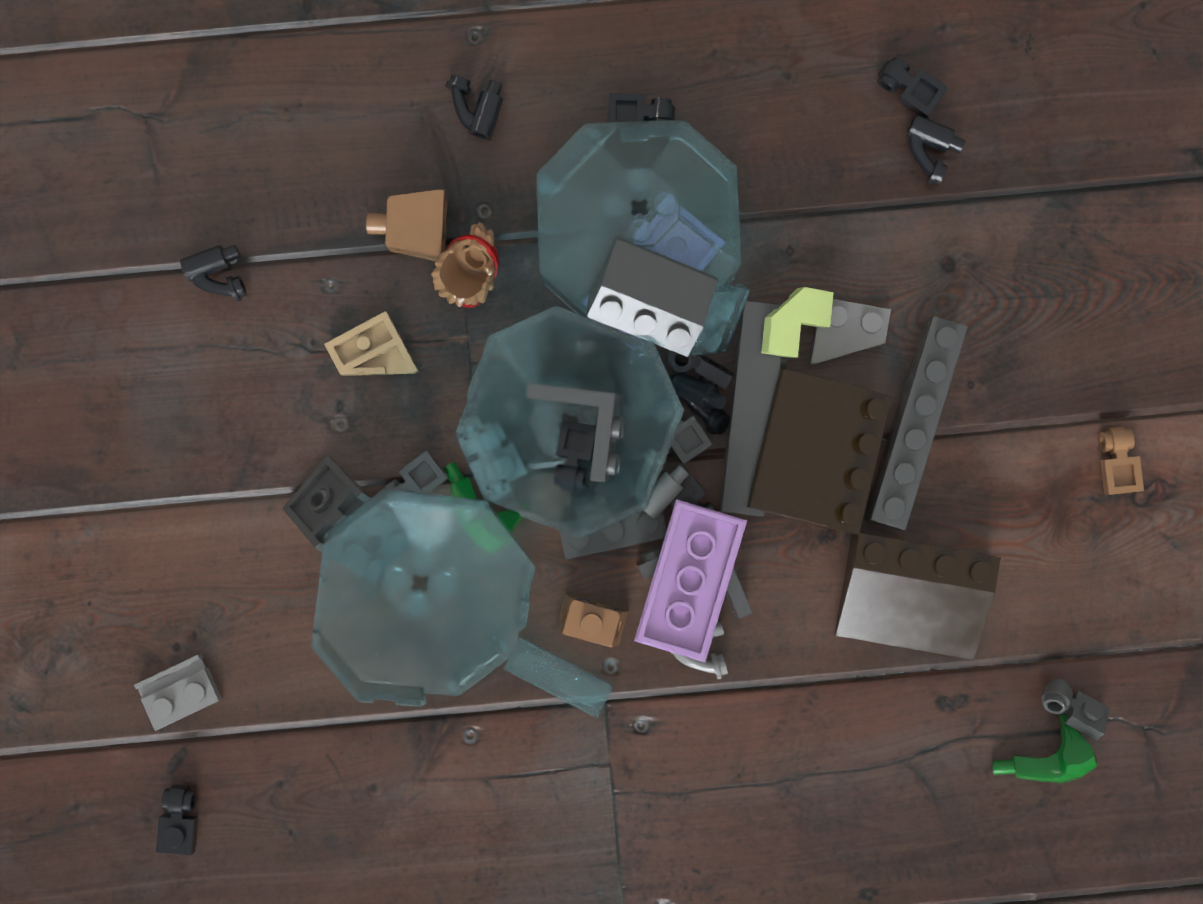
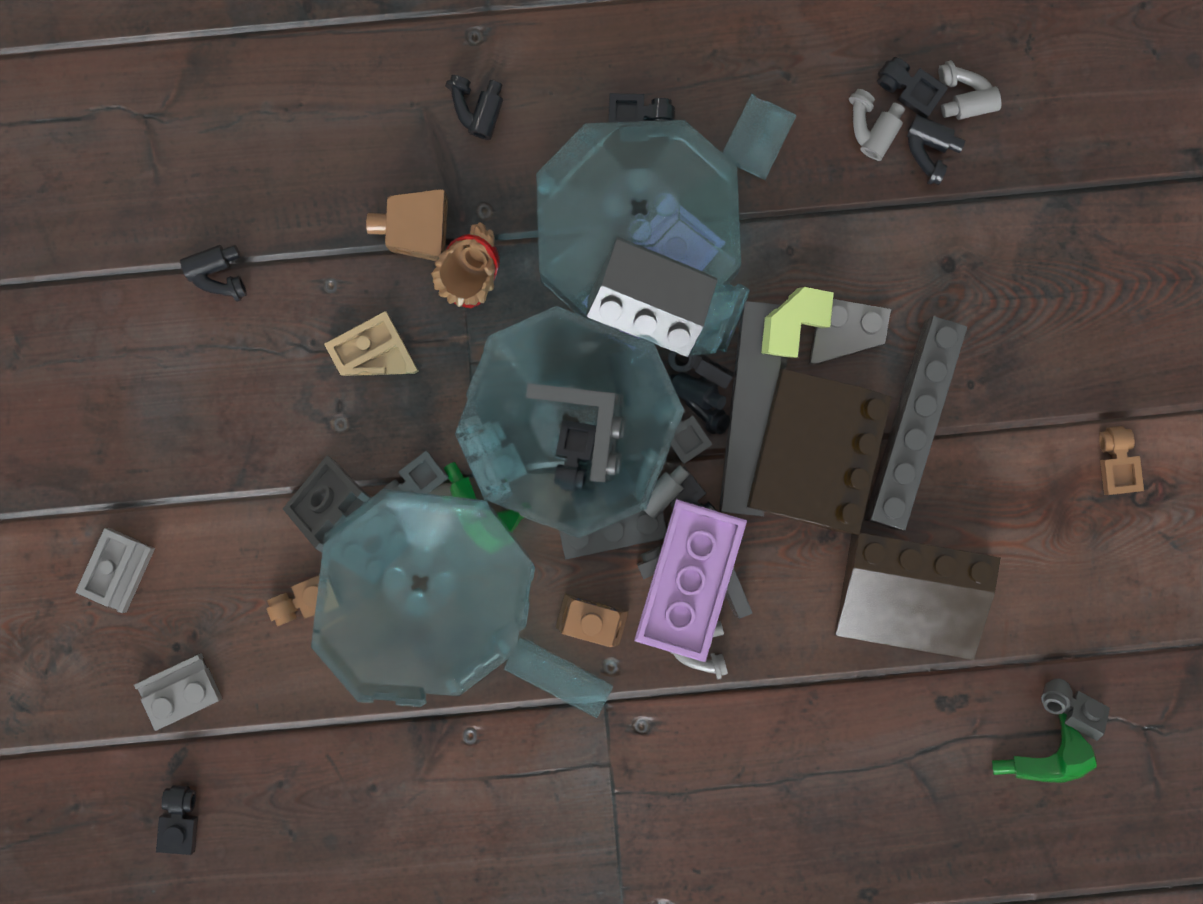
(115, 570): none -> light grey plate
(283, 609): none -> medium nougat plate
(758, 136): none -> clear light blue plate
(878, 140): none -> light grey plant
(981, 101): none -> light grey plant

